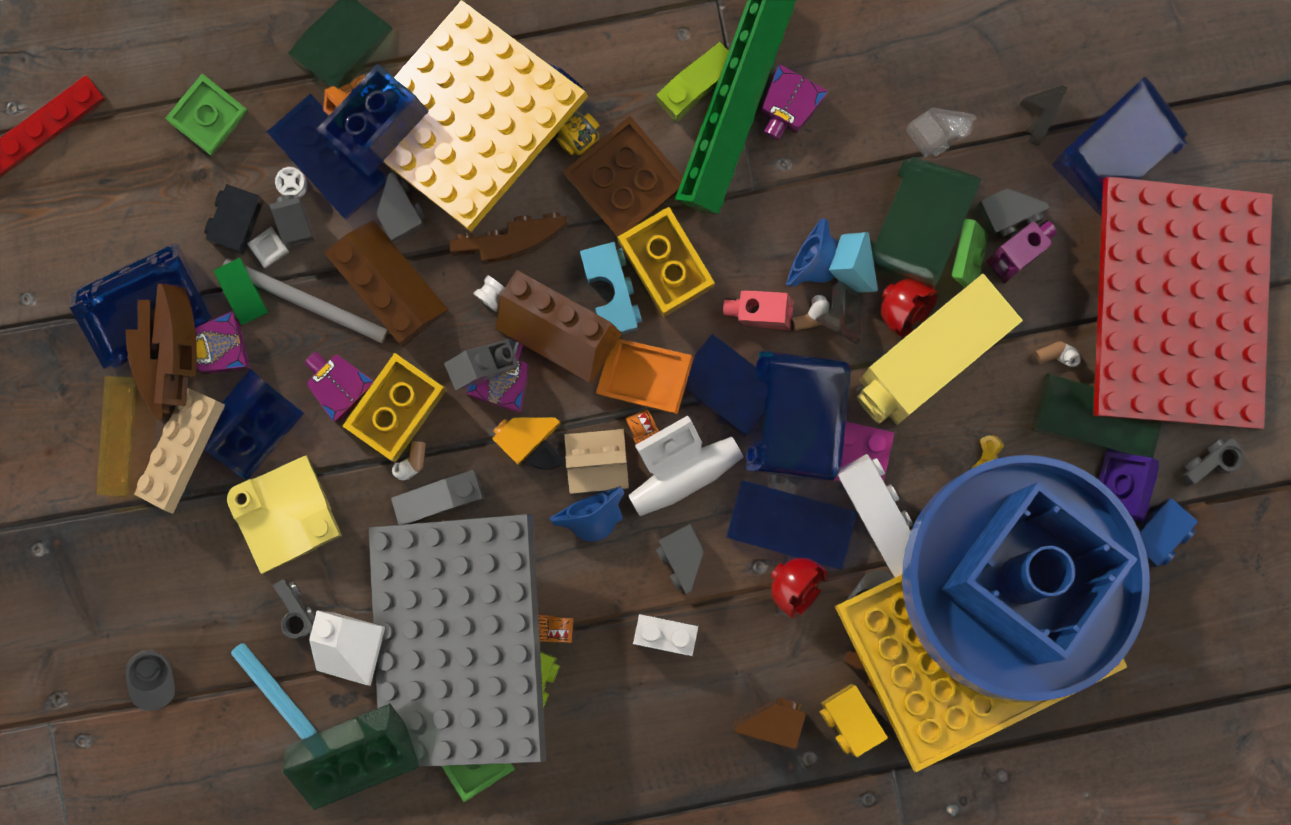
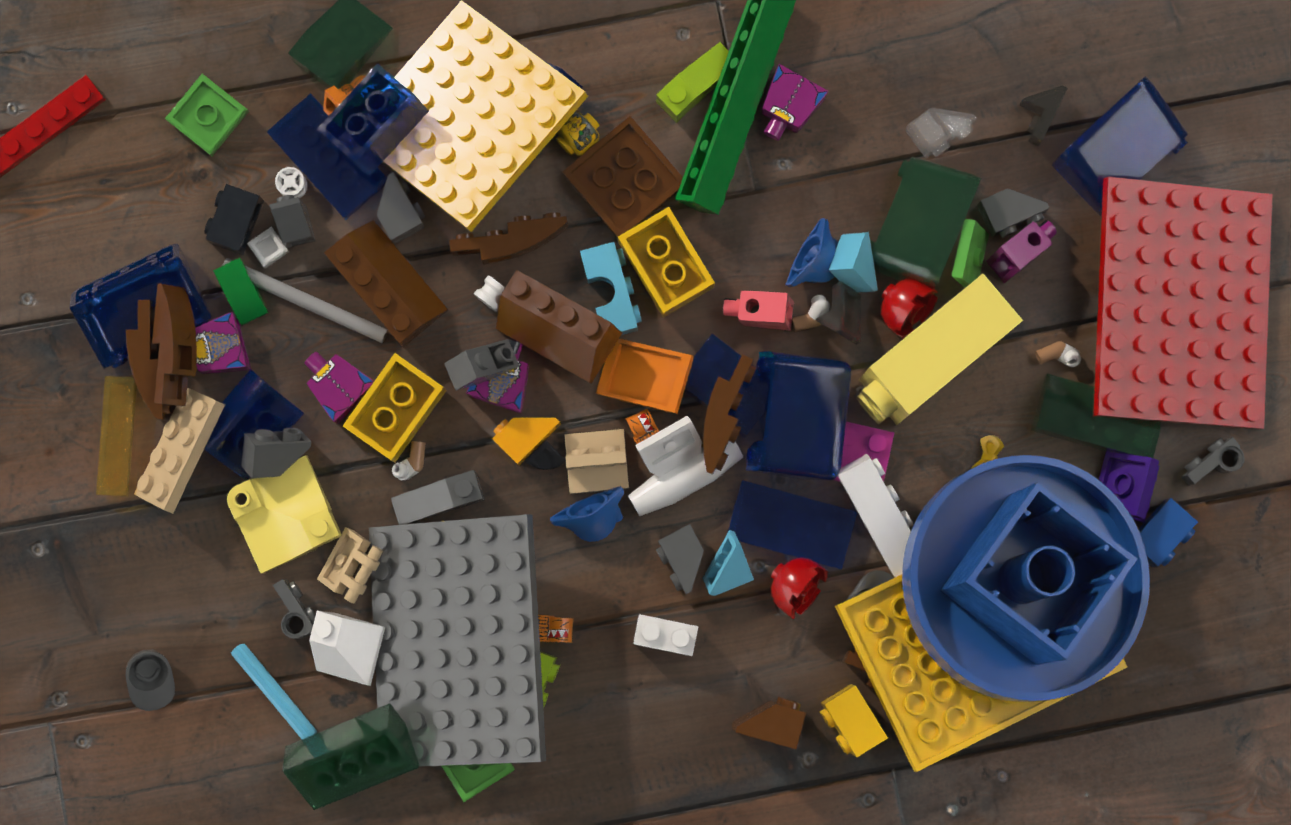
(272, 452): none -> dark grey slope
(343, 562): none -> tan plate
(719, 424): none -> reddish brown slope
(728, 567): none -> medium azure slope

